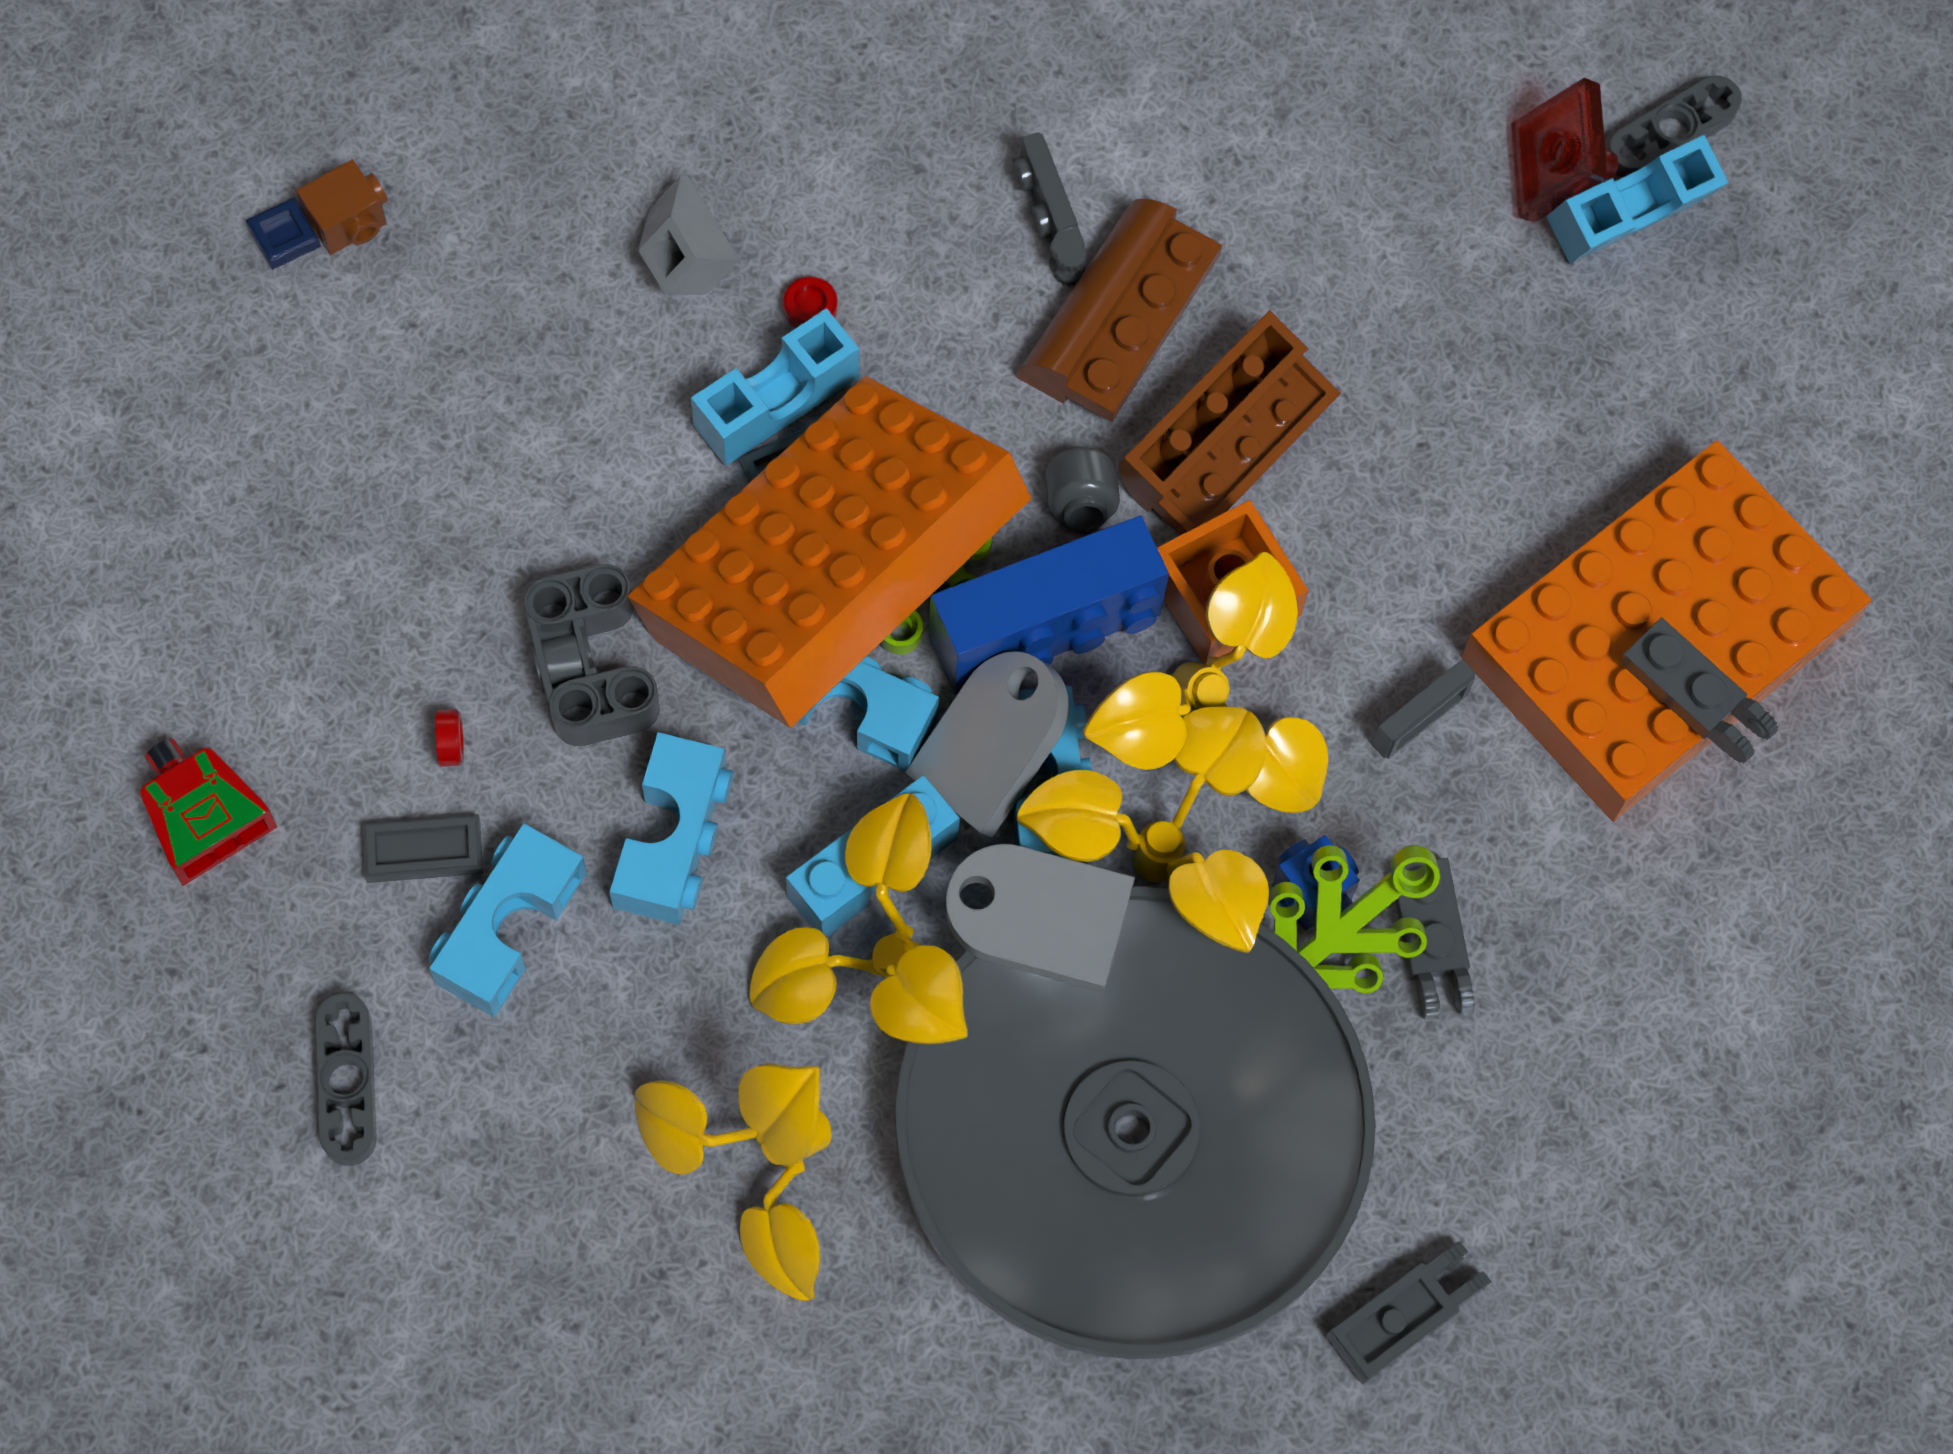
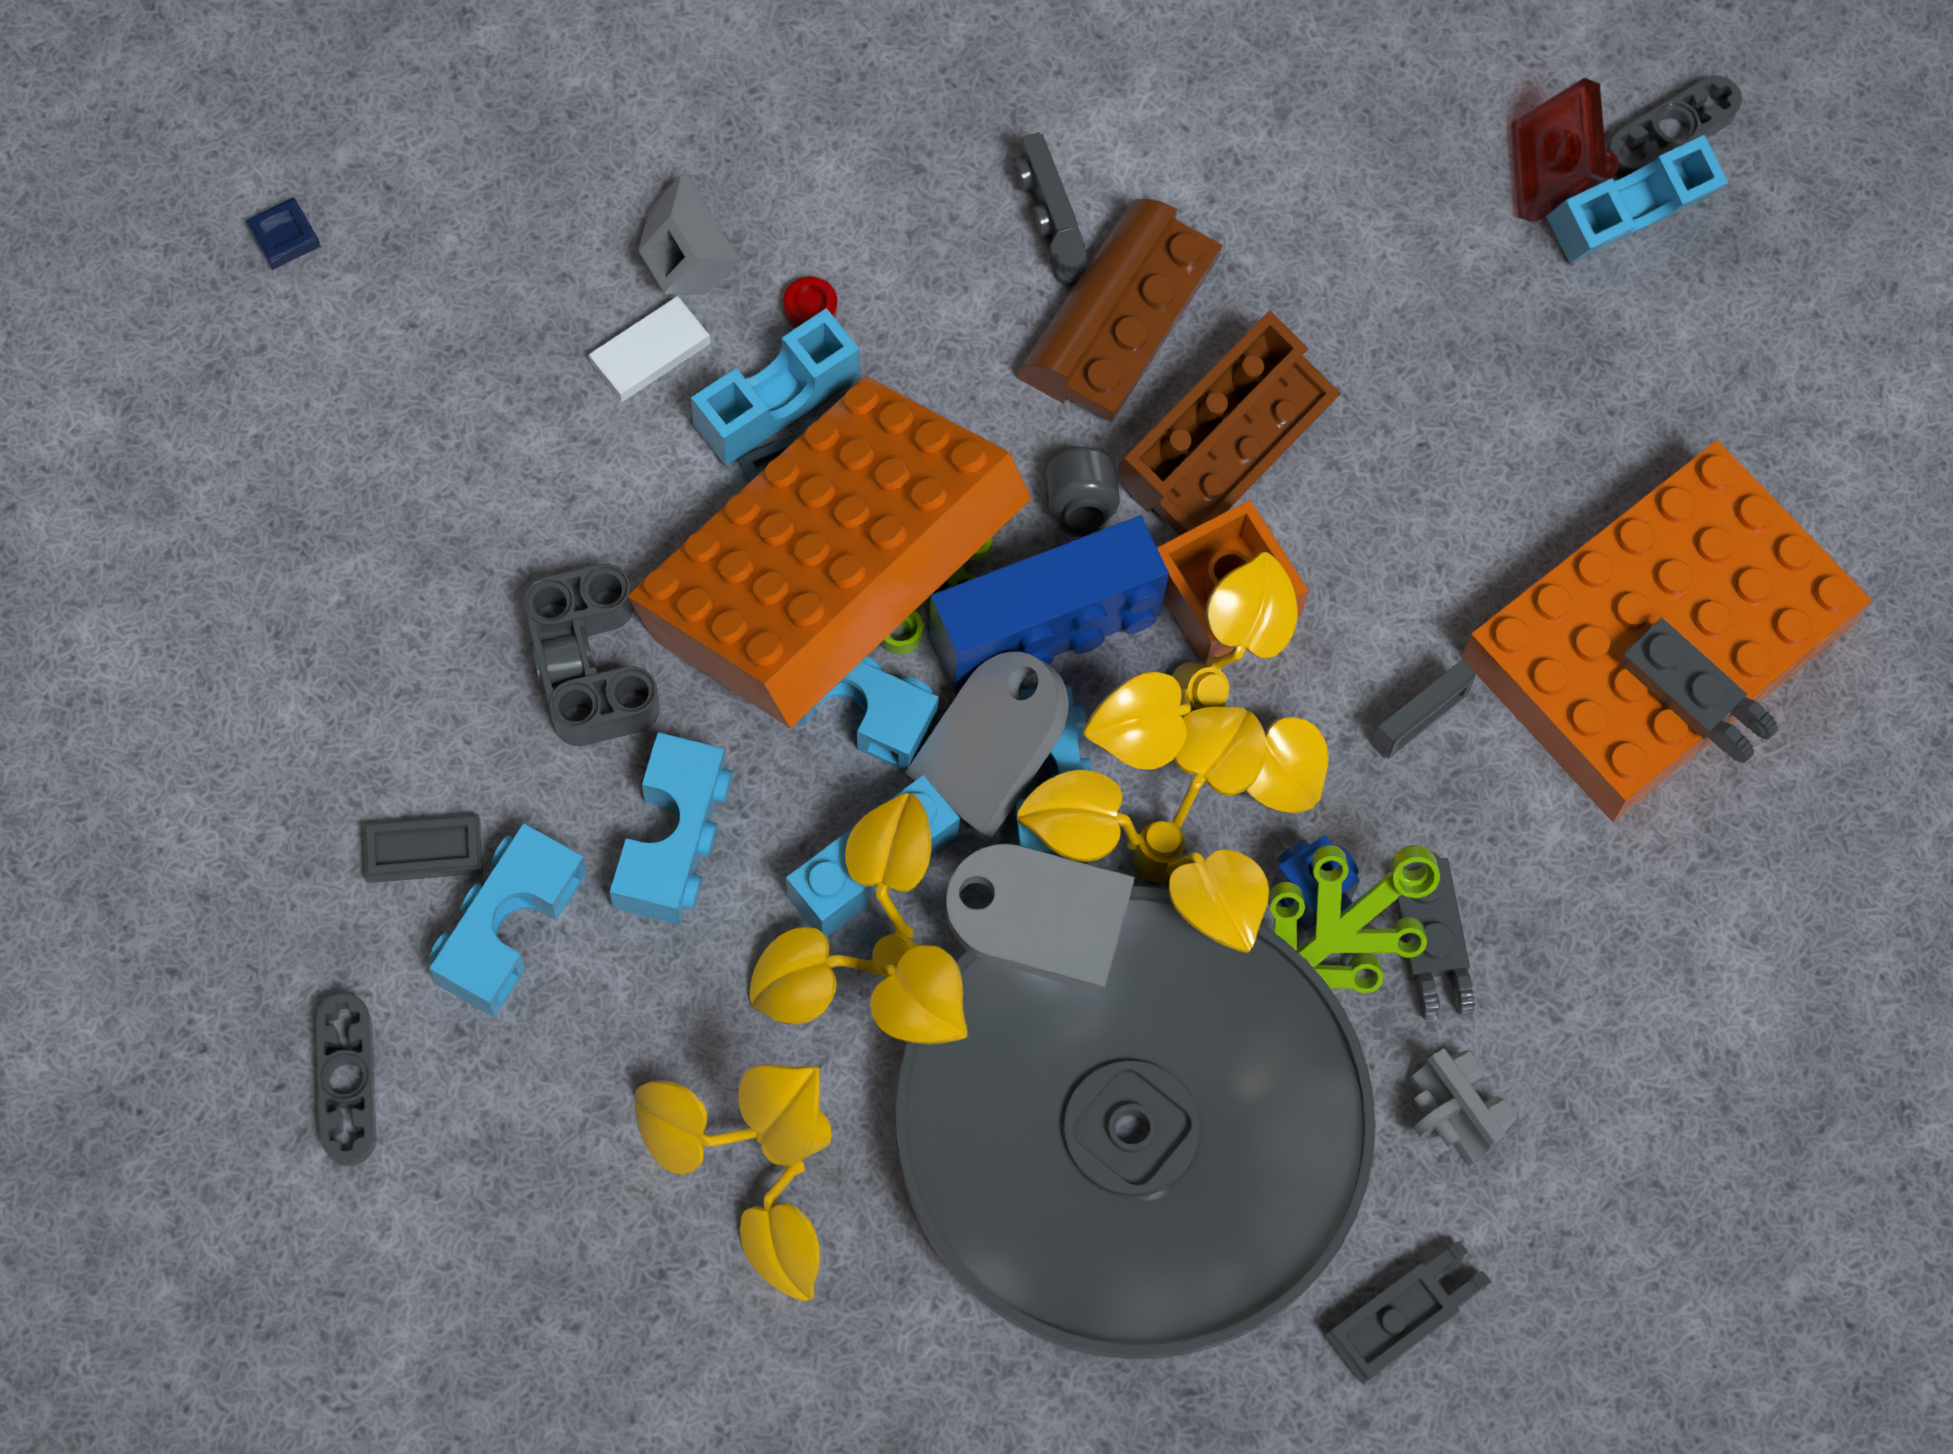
(200, 809): torso -> none
(344, 206): dark orange brick -> none
(449, 737): red tile -> none
(649, 349): none -> white tile
(1455, 1107): none -> light grey hips

